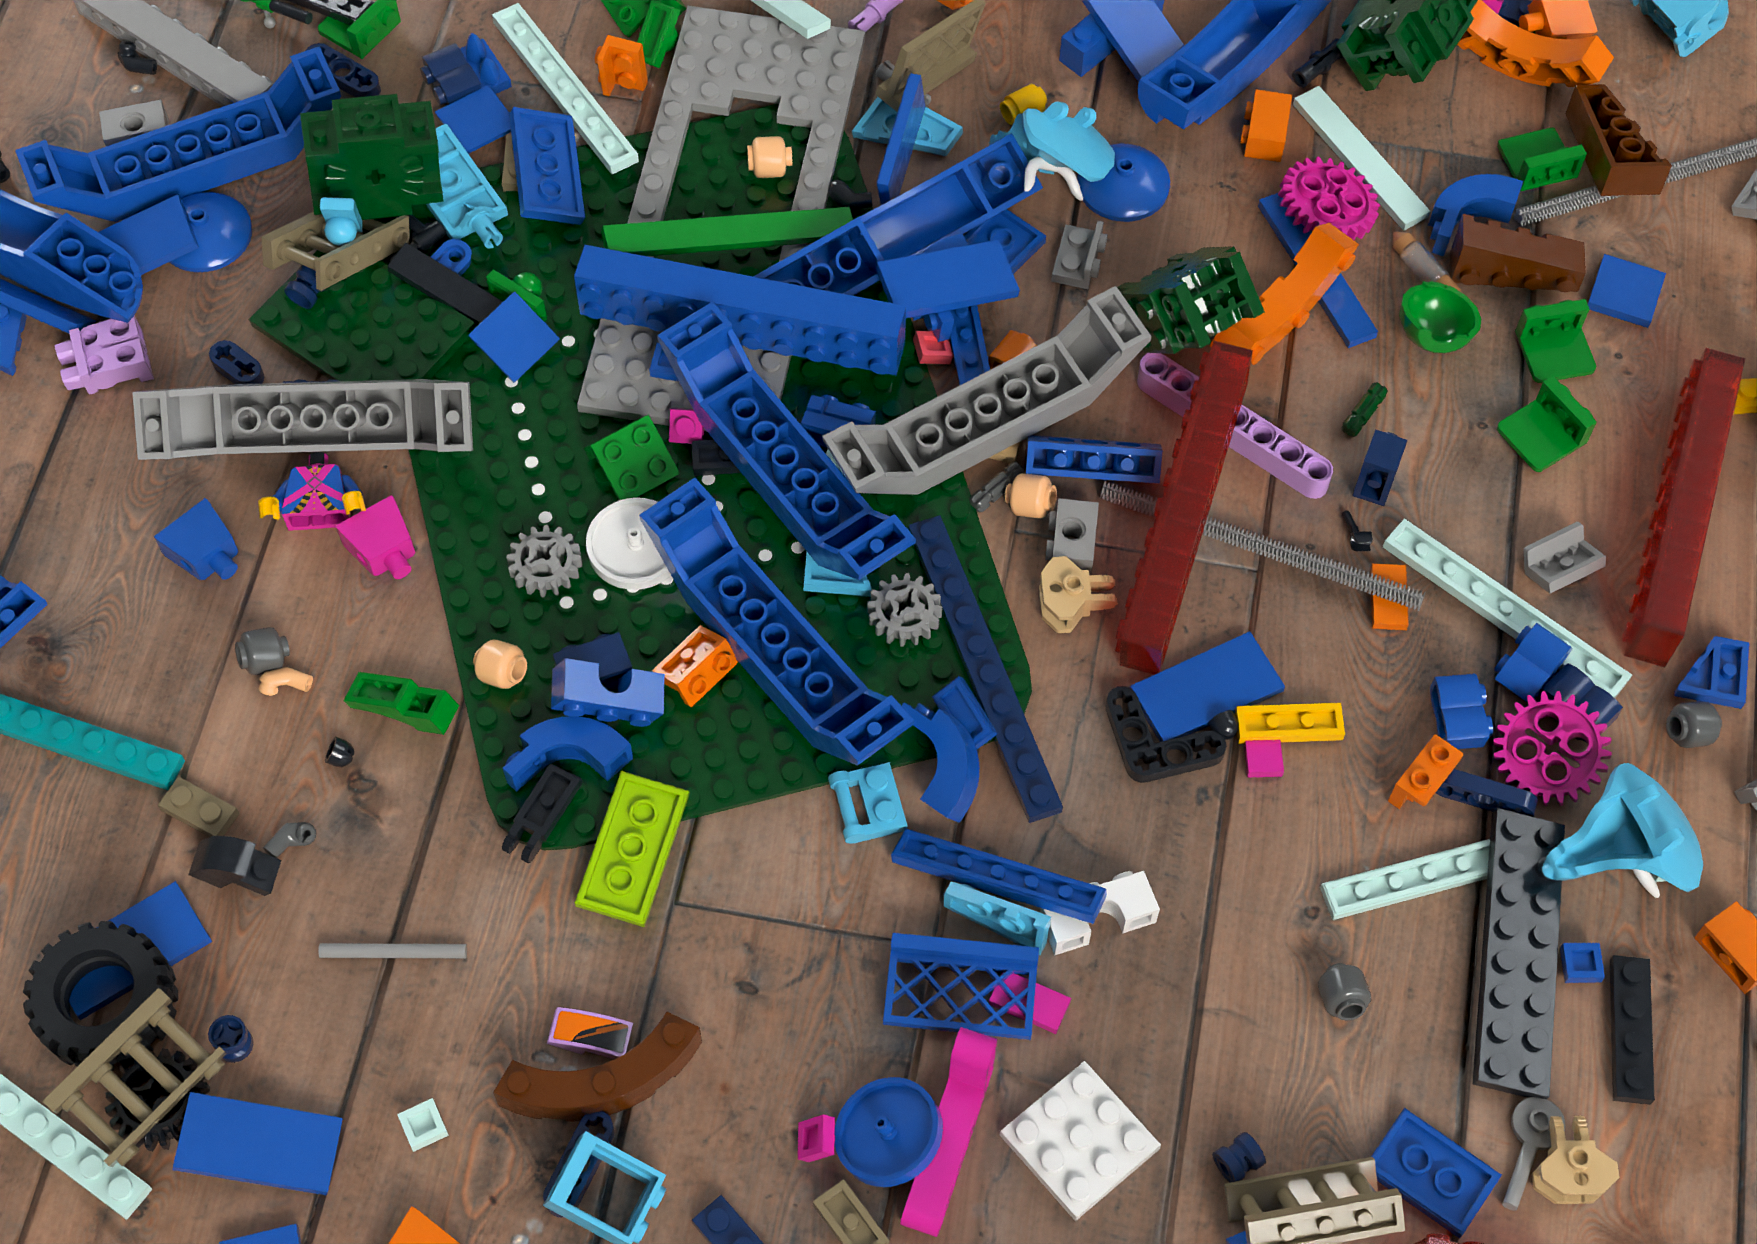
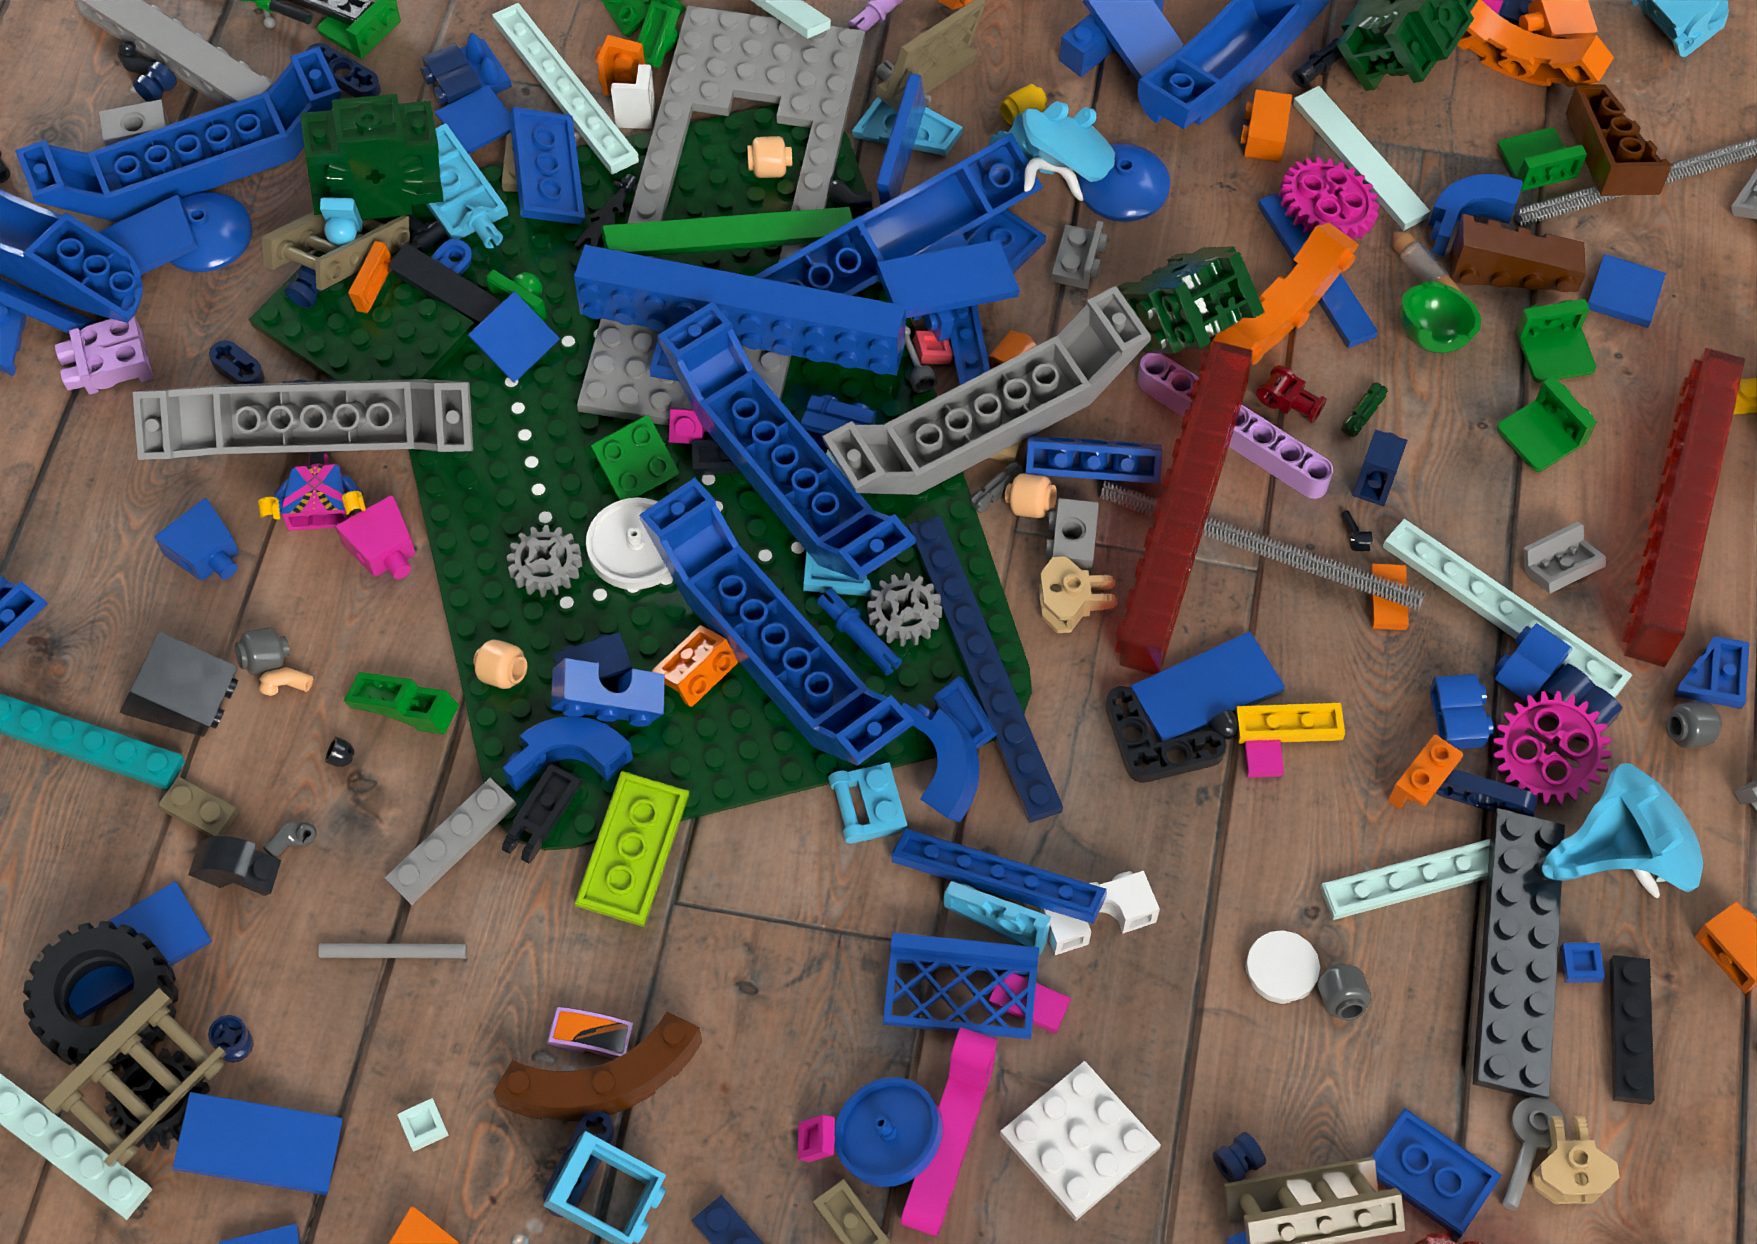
(154, 82): none -> dark blue wheel
(180, 687): none -> slope
(370, 277): none -> orange tile
(450, 841): none -> light grey plate
(605, 215): none -> black piece
(635, 102): none -> white panel
(849, 621): none -> blue pin
(921, 377): none -> dark grey hinge
(1282, 966): none -> white tile
(1290, 394): none -> dark red connector

